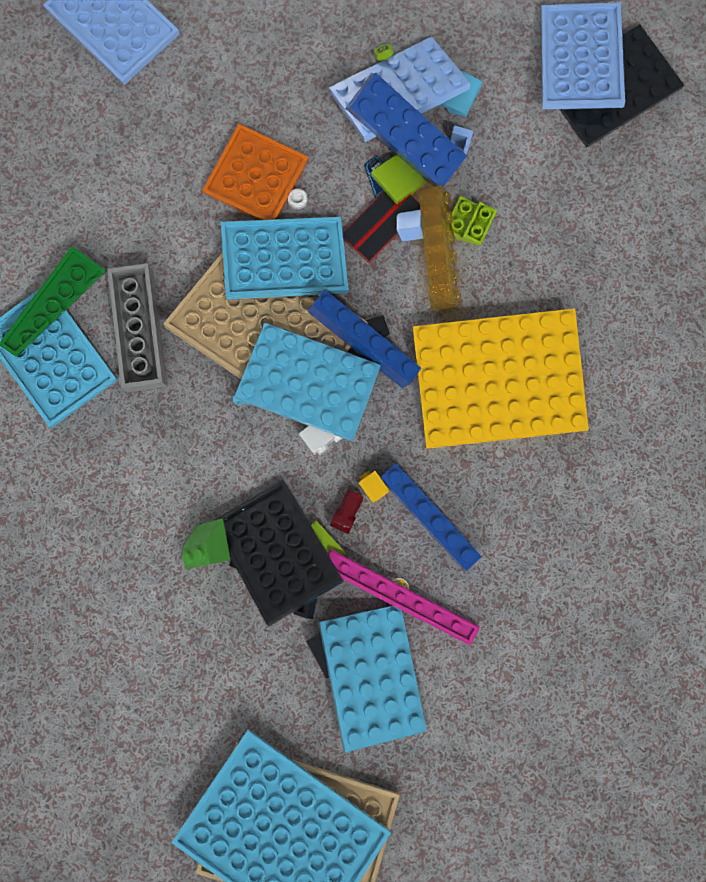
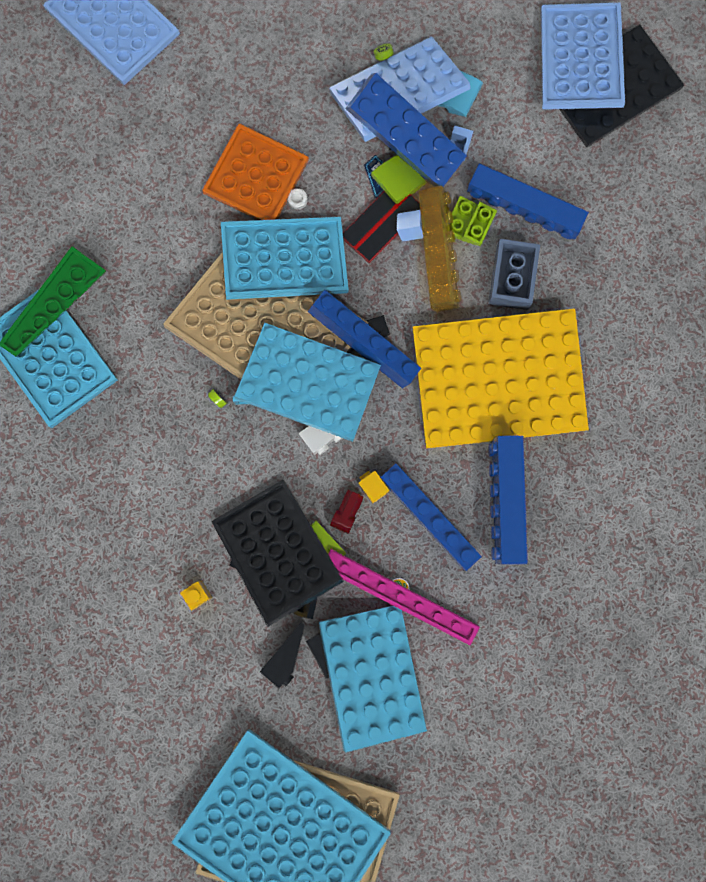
(137, 328): light grey brick -> none
(196, 595): none -> yellow brick
(206, 545): bright green slope -> none
(217, 398): none -> lime tile
(283, 662): none -> black slope
(508, 500): none -> blue brick
(514, 274): none -> sand blue brick
(527, 202): none -> blue brick

